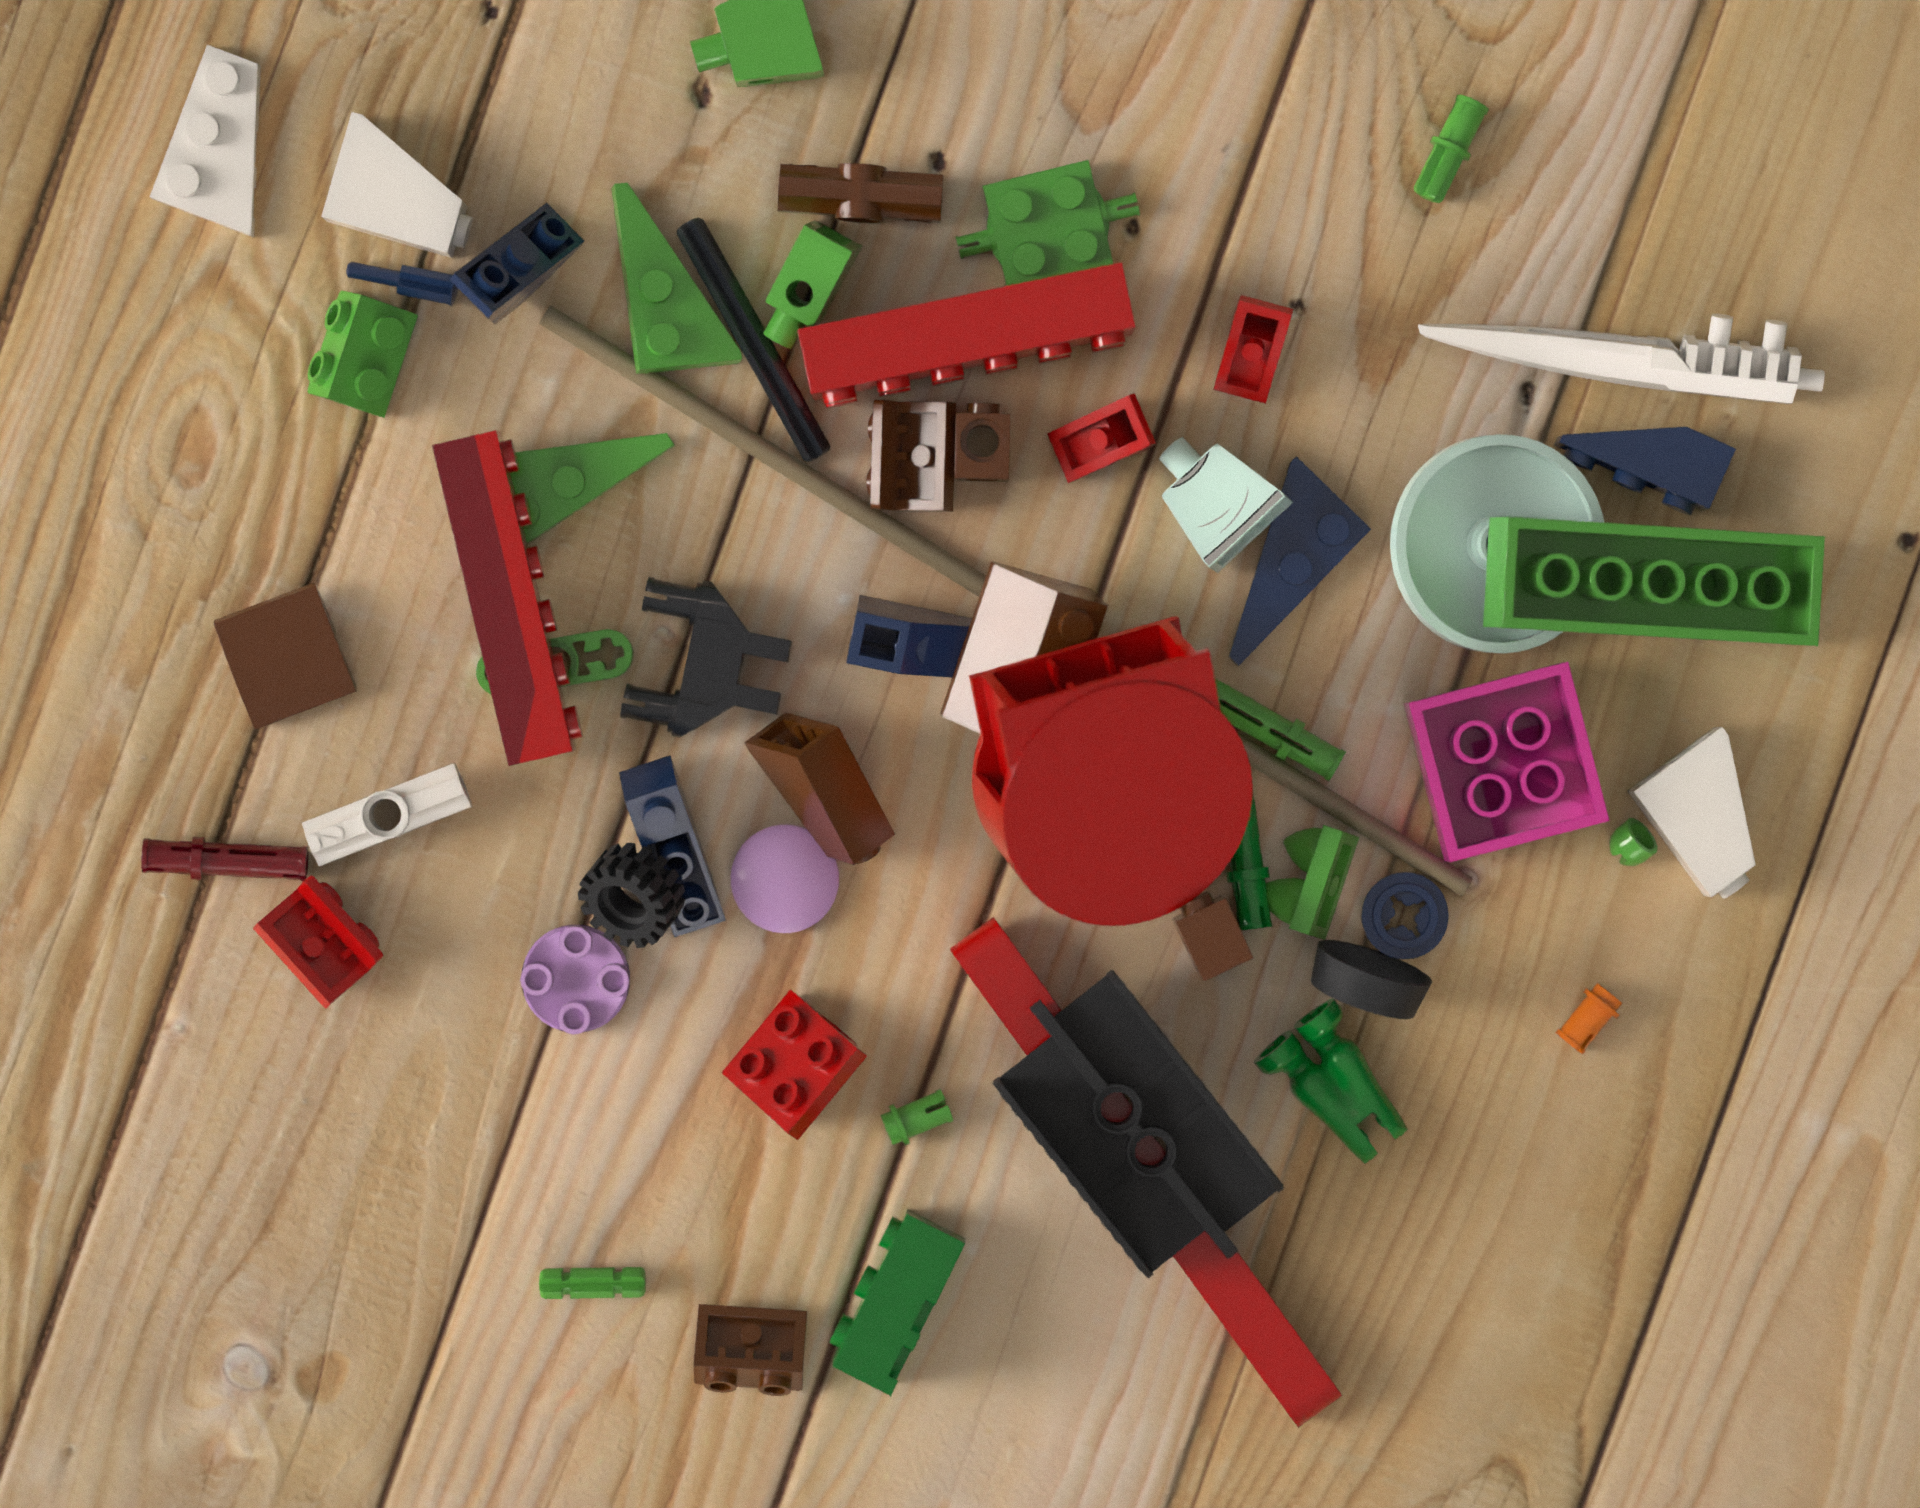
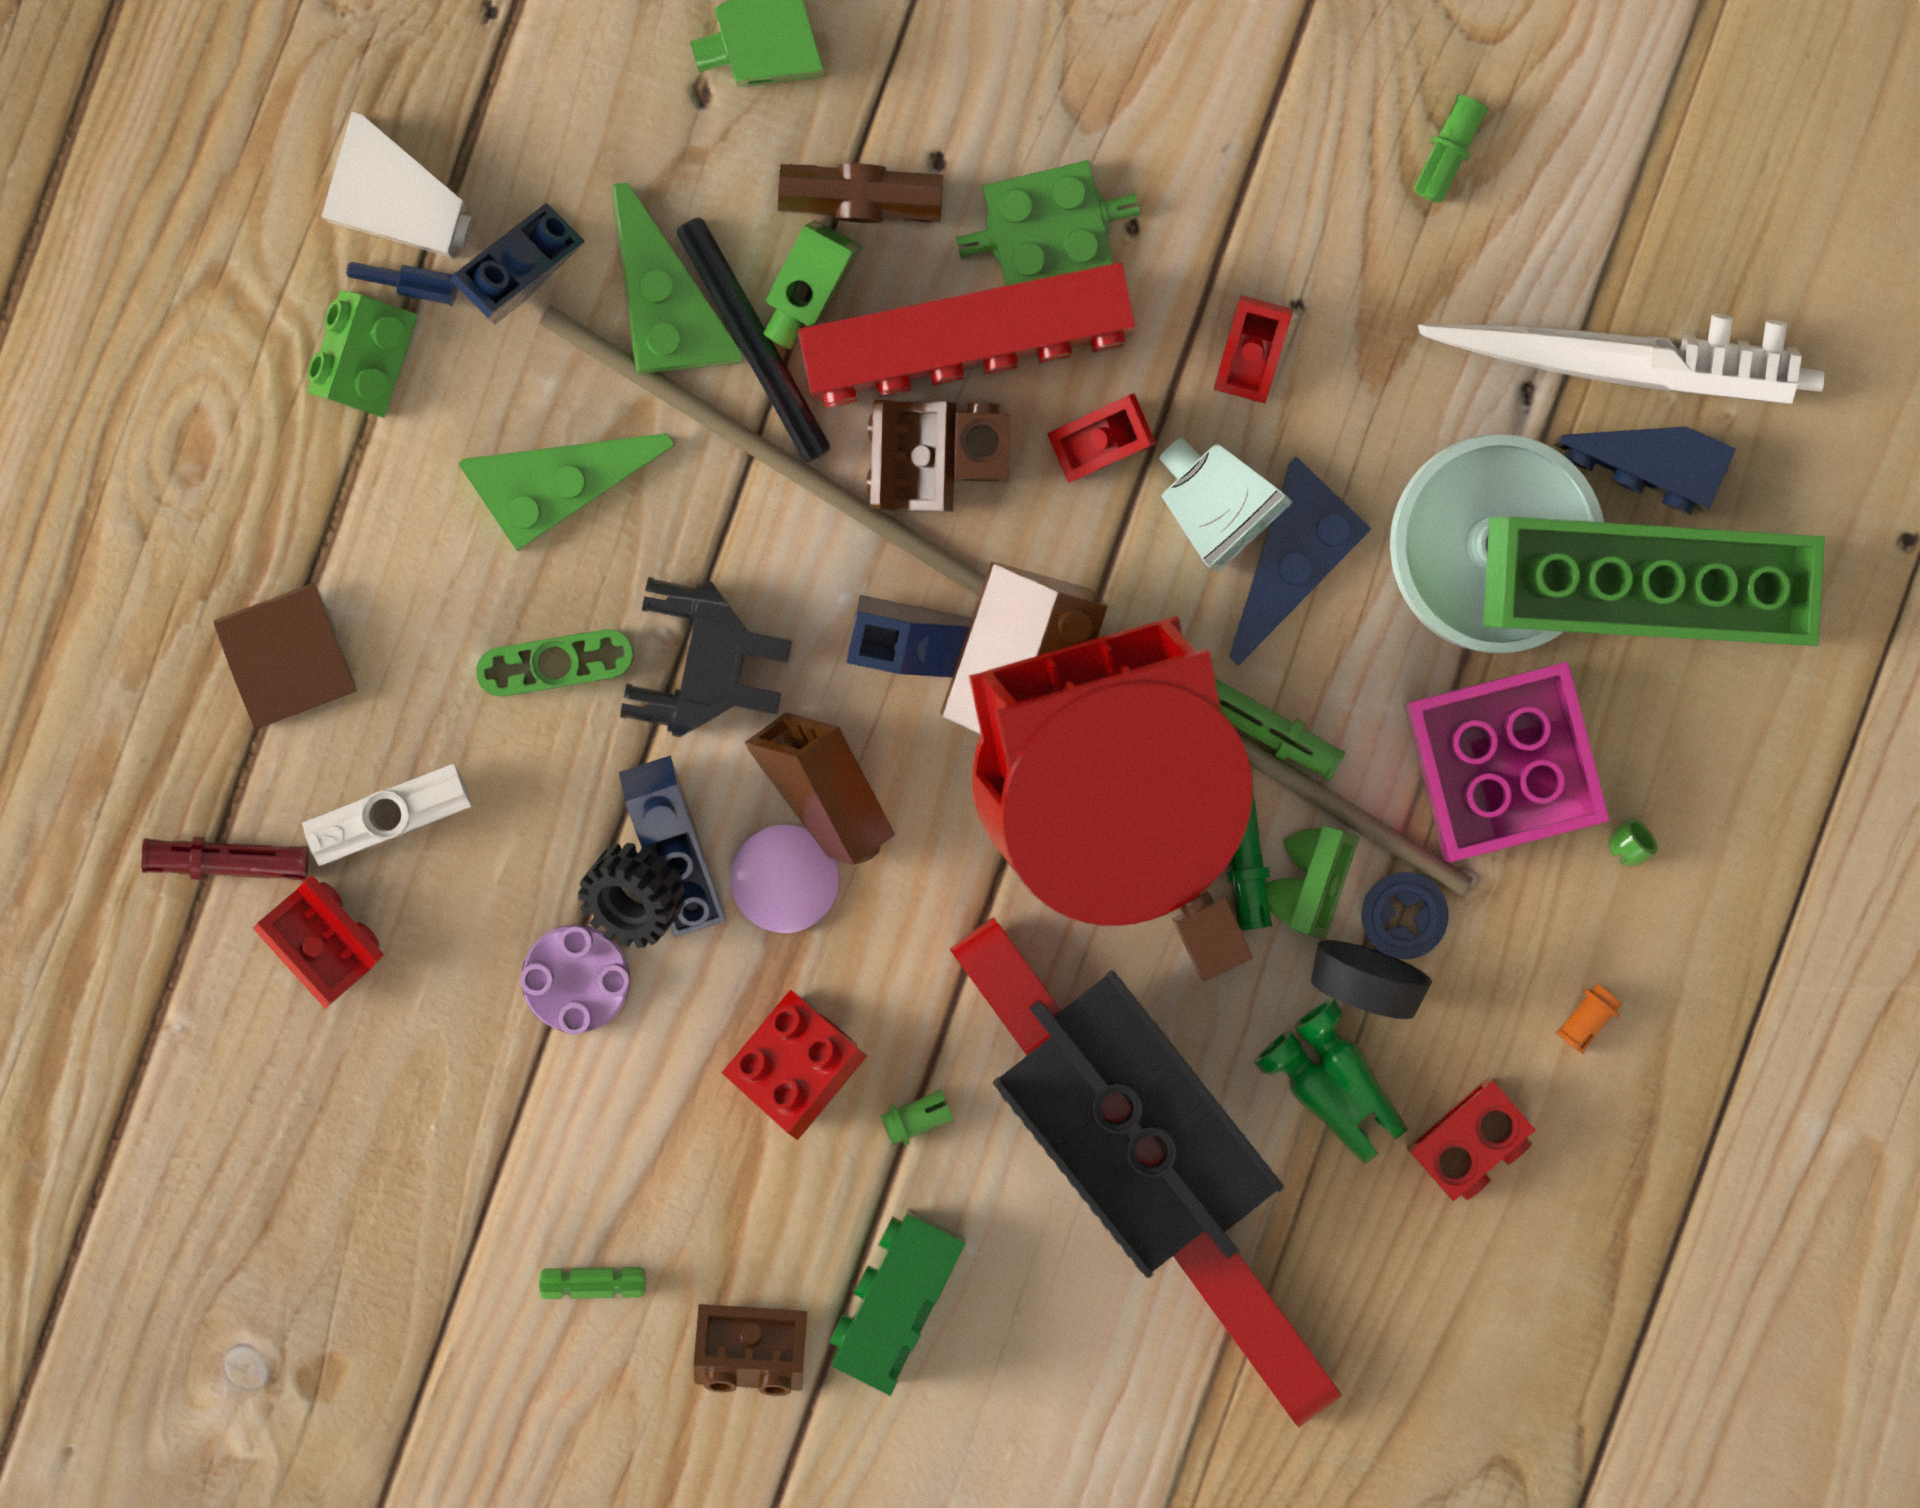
(213, 147): white wing -> none
(505, 597): brick -> none
(1463, 1129): none -> red brick
(1701, 813): white slope -> none

